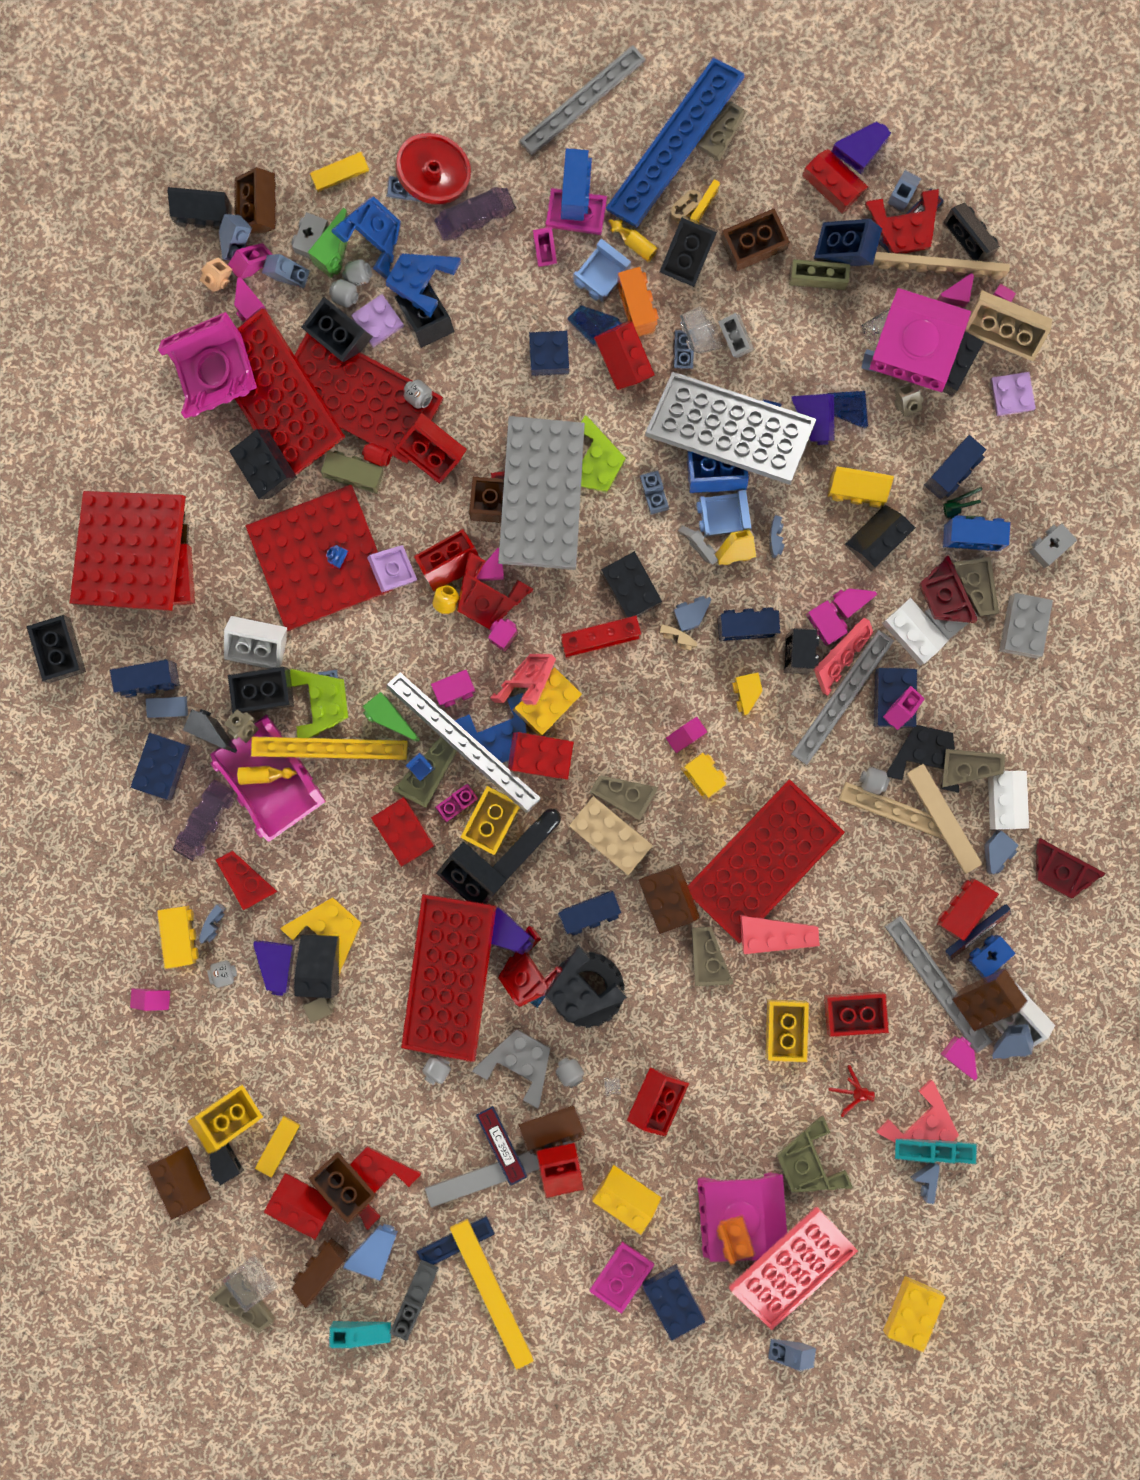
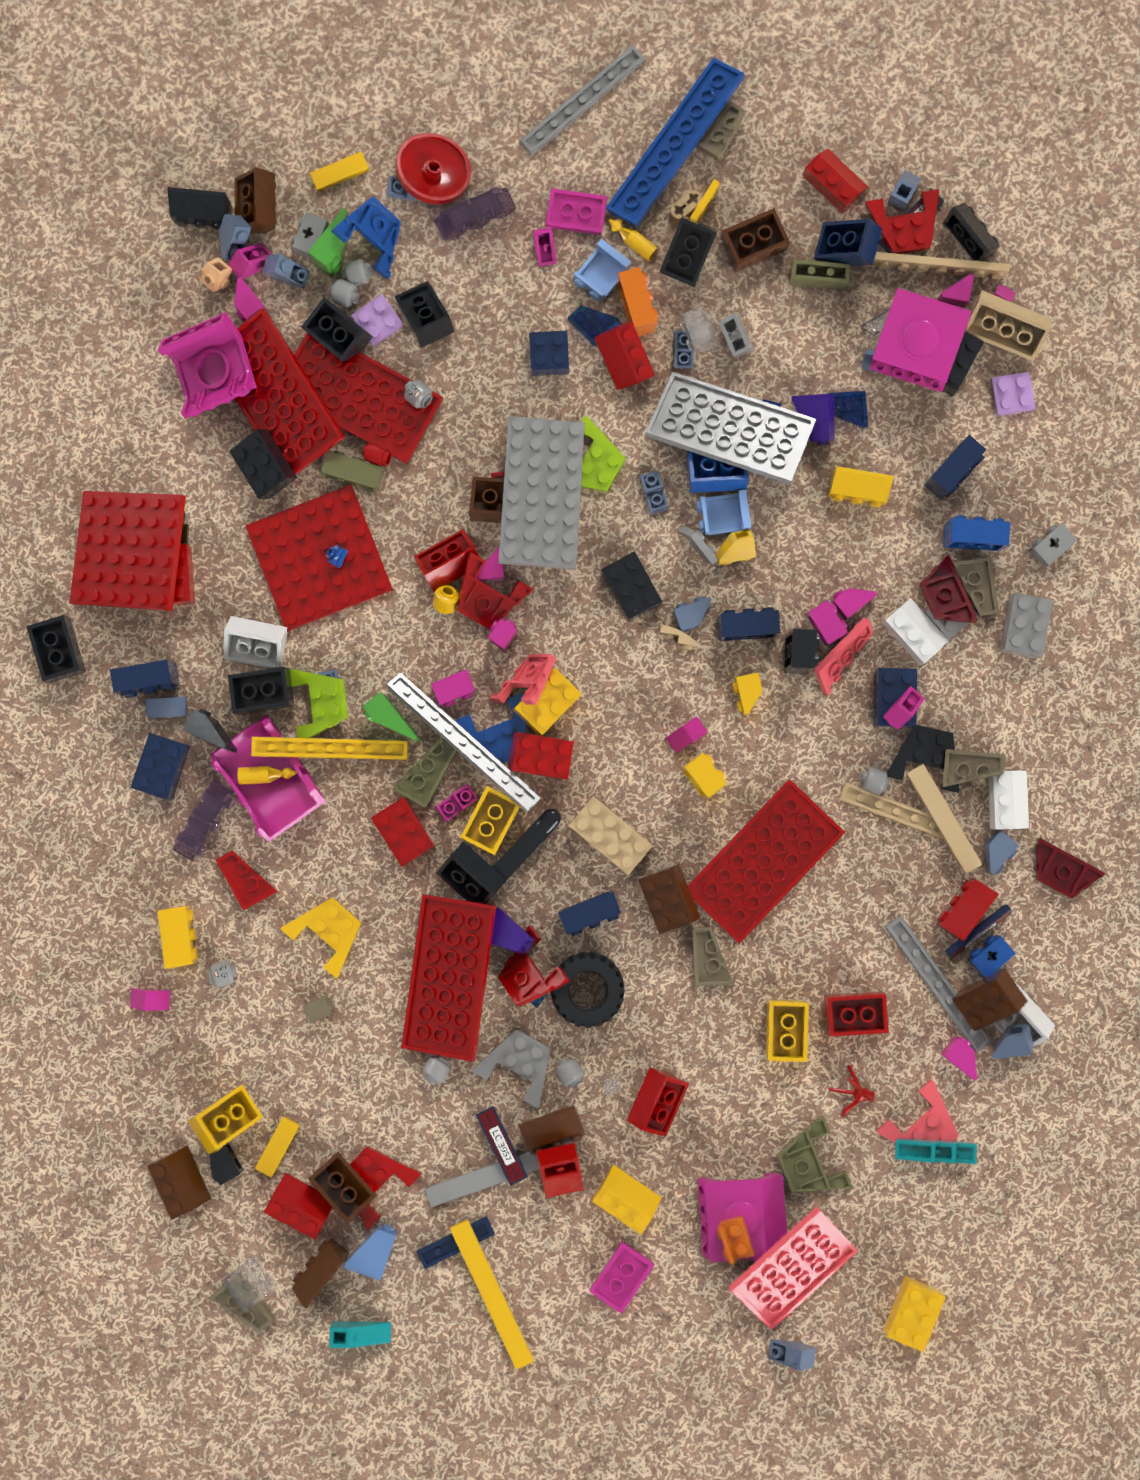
(209, 929): sand blue slope -> none
(241, 726): dark tan brick -> none
(275, 965): dark purple slope -> none
(317, 966): black slope -> none
(392, 568): lavender plate -> none
(412, 275): blue wing -> none
(414, 1300): dark grey slope -> none
(420, 766): blue panel -> none
(430, 448): red slope -> none
(574, 995): black wing -> none
(576, 184): blue brick -> none
(601, 636): red fence -> none
(625, 795): dark tan wing -> none
(673, 1302): dark blue brick -> none
(775, 541): sand blue slope -> none
(775, 935): coral wing -> none
(842, 697): light grey tile -> none
(862, 146): dark purple slope -> none
(879, 536): black slope -> none
(908, 399): dark tan brick -> none
(929, 1176): sand blue slope -> none
(952, 508): dark green plant -> none

